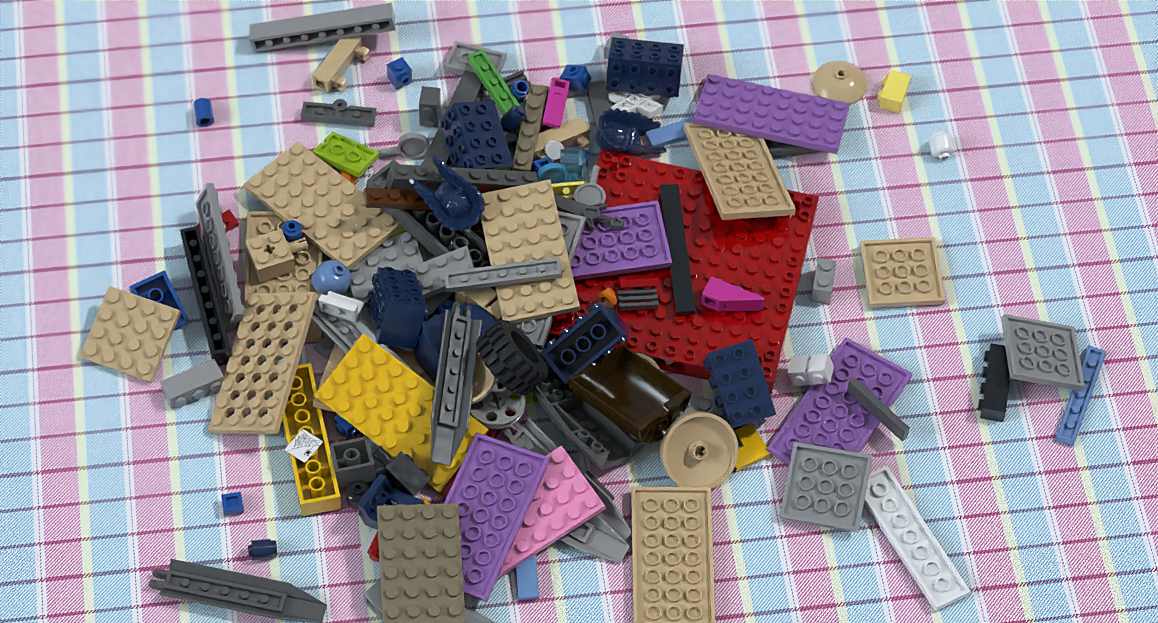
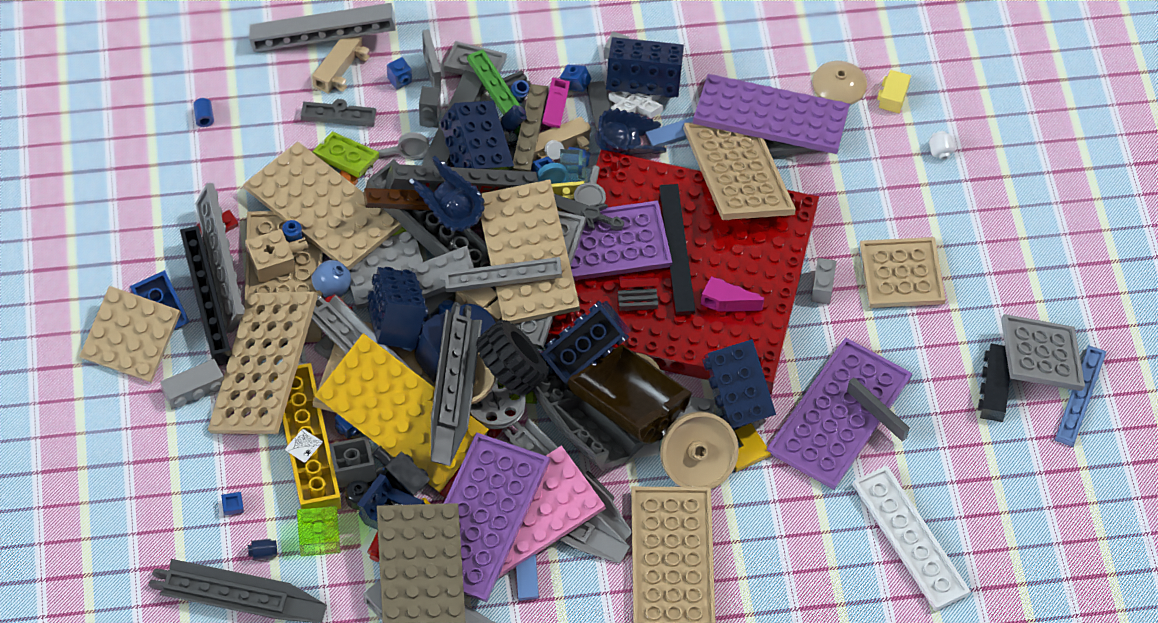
(318, 531): none -> clear neon green brick
(341, 306): white panel -> none
(431, 59): none -> light grey tile
(609, 296): orange tile -> none
(818, 371): white piece -> none
(826, 487): light grey plate -> none

